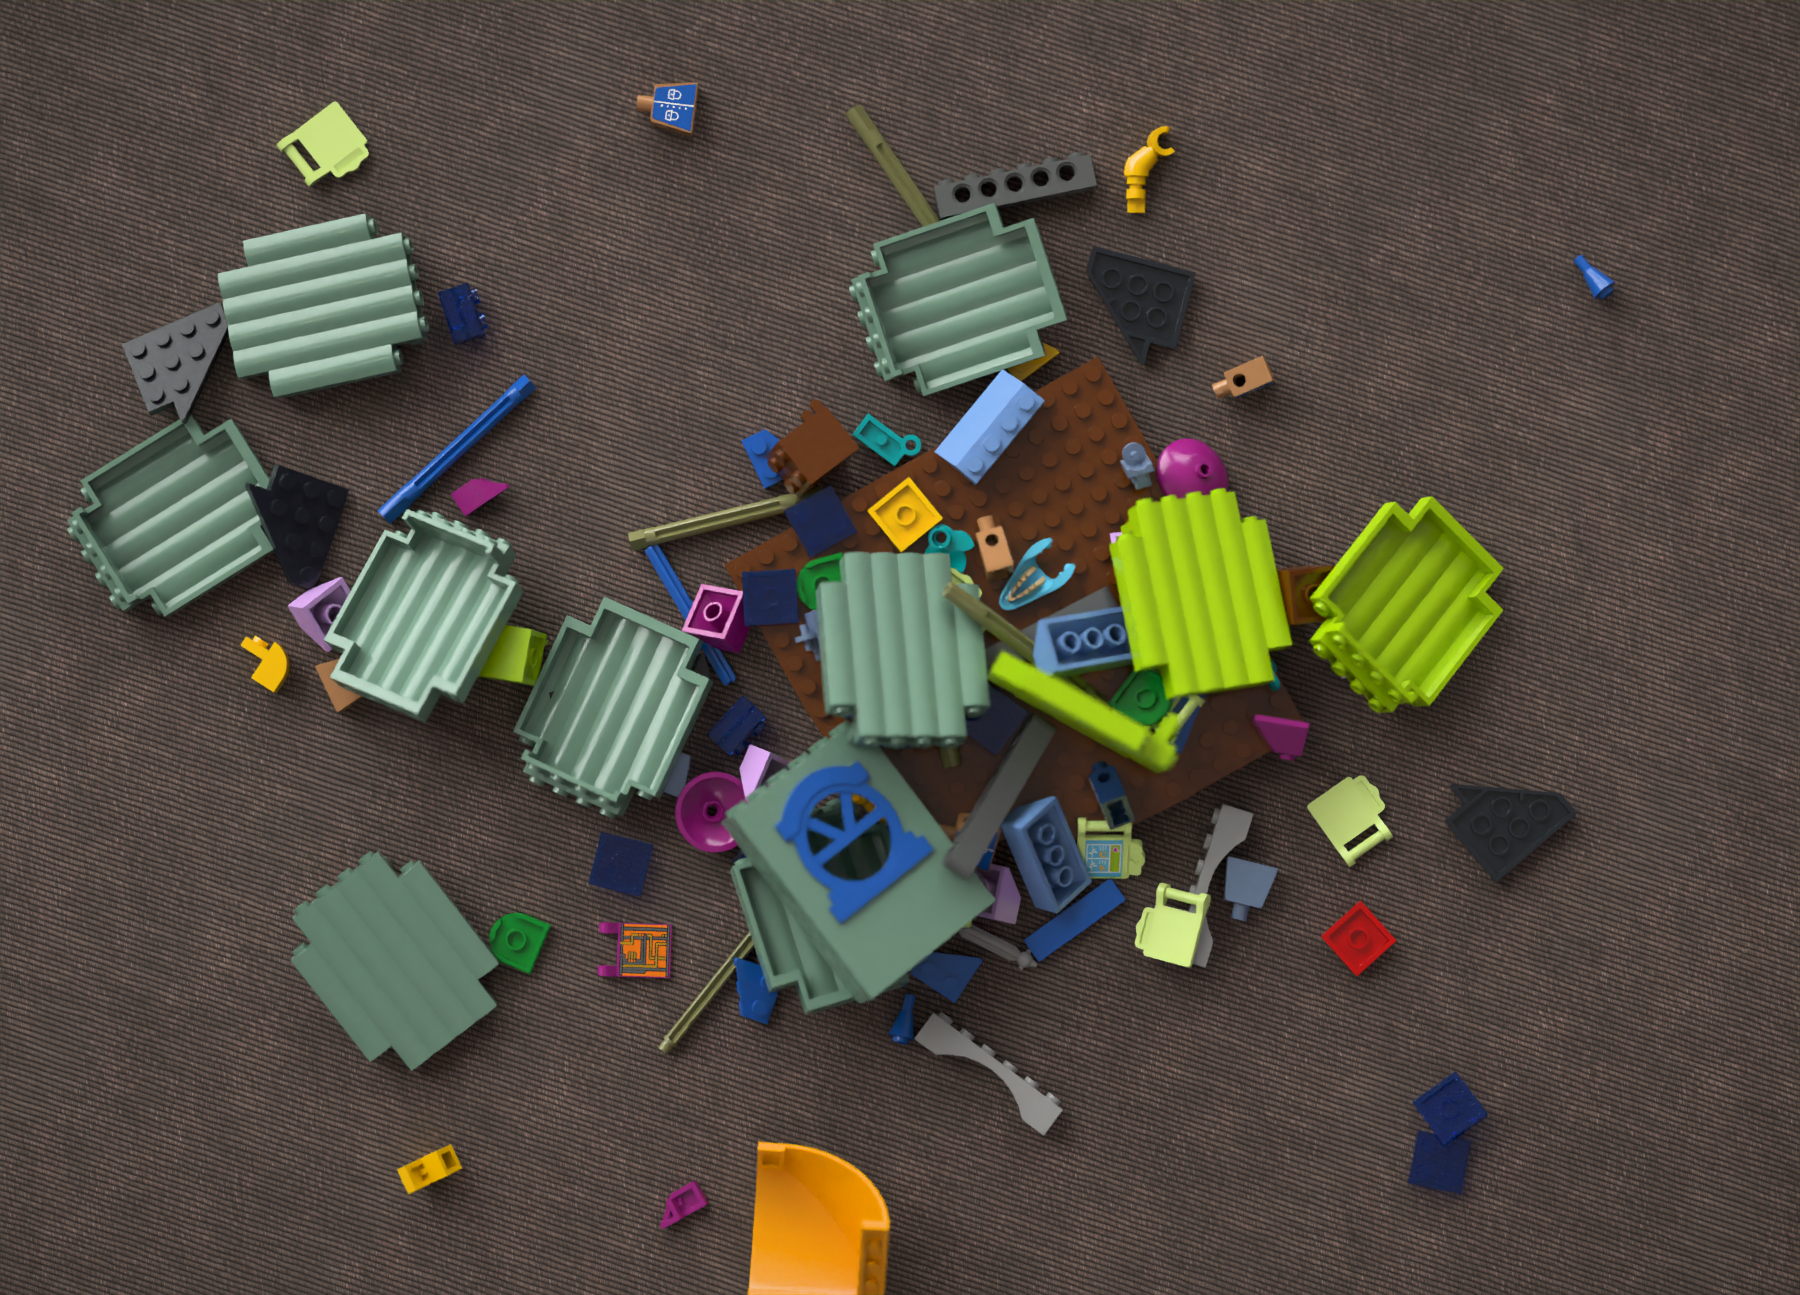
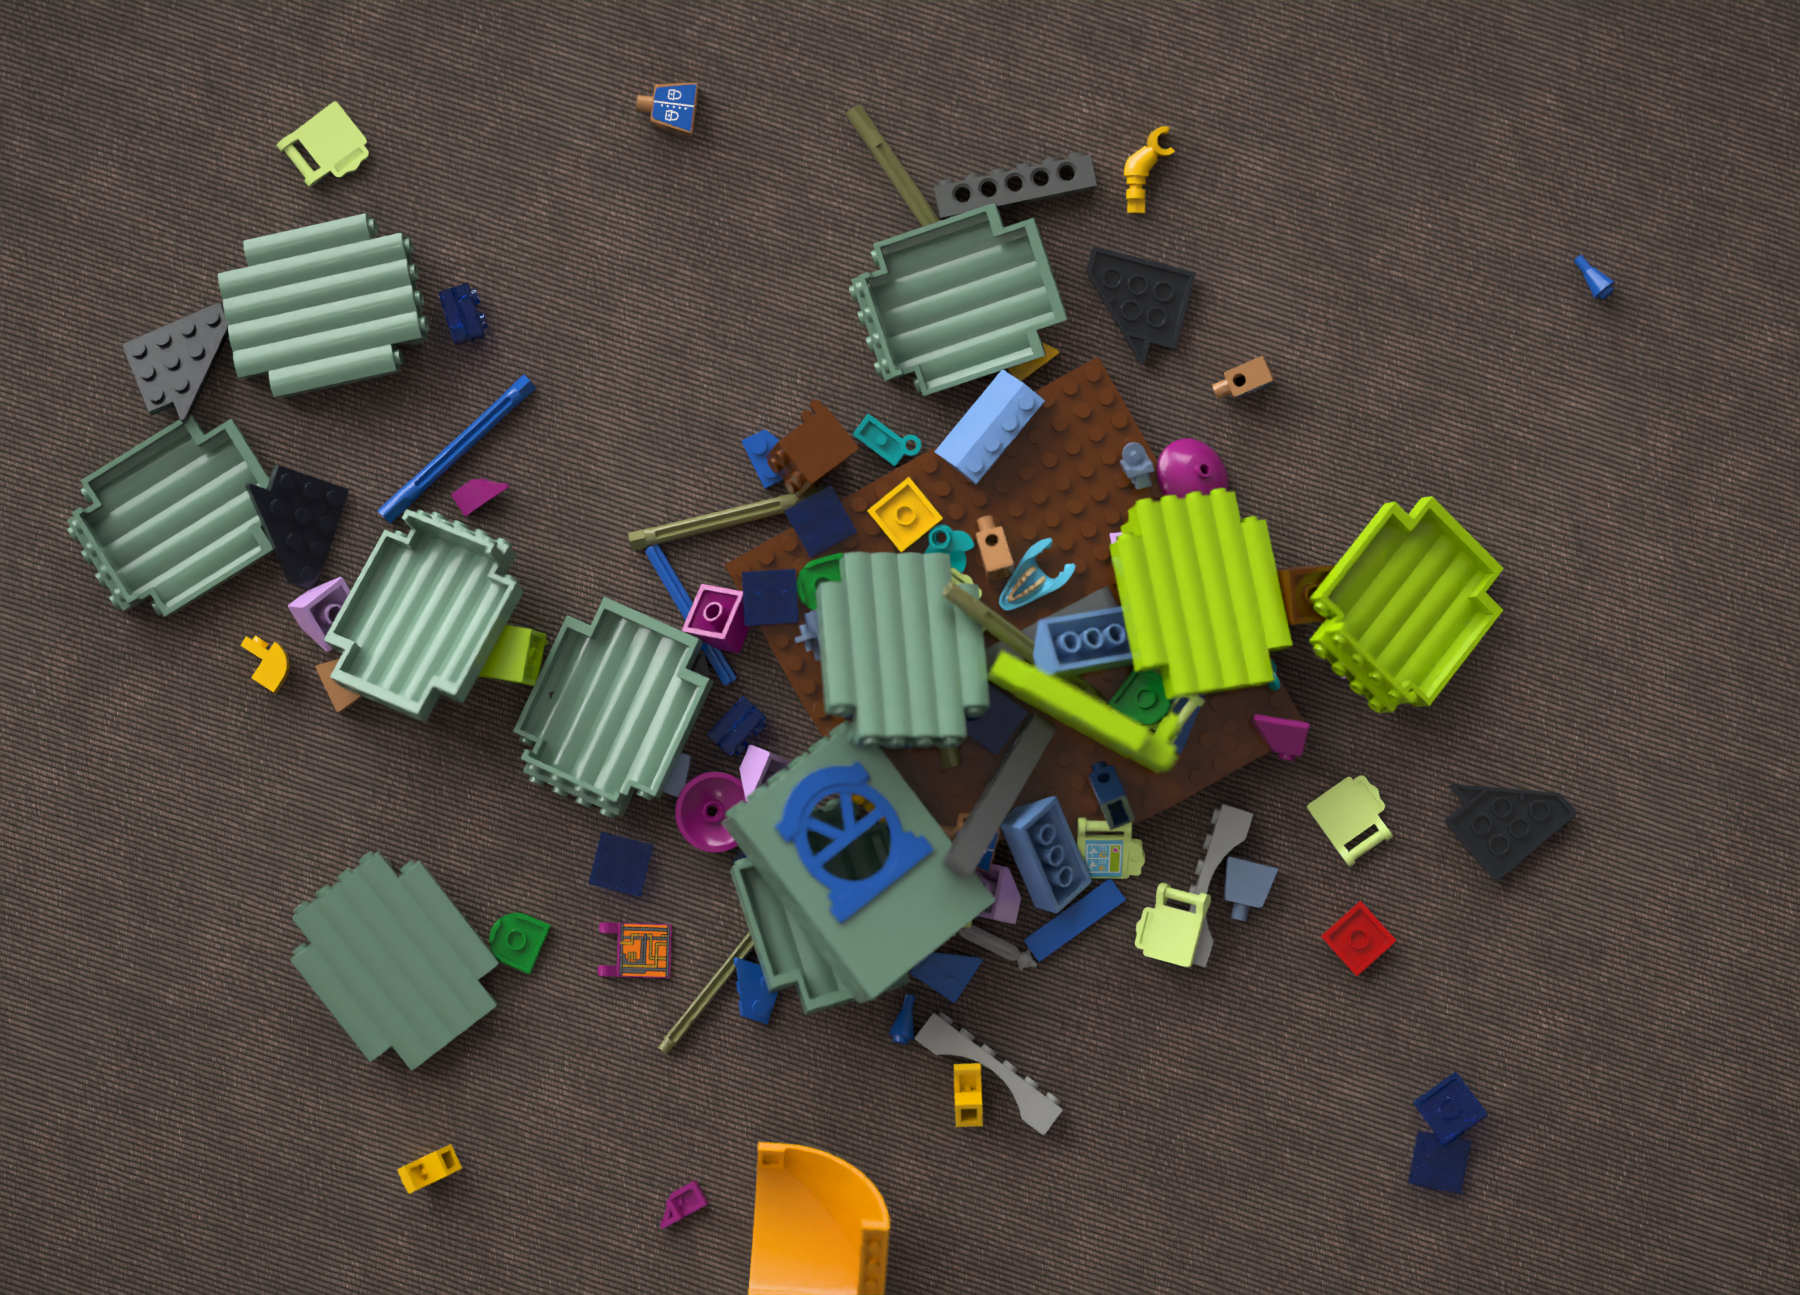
(968, 1095): none -> yellow brick

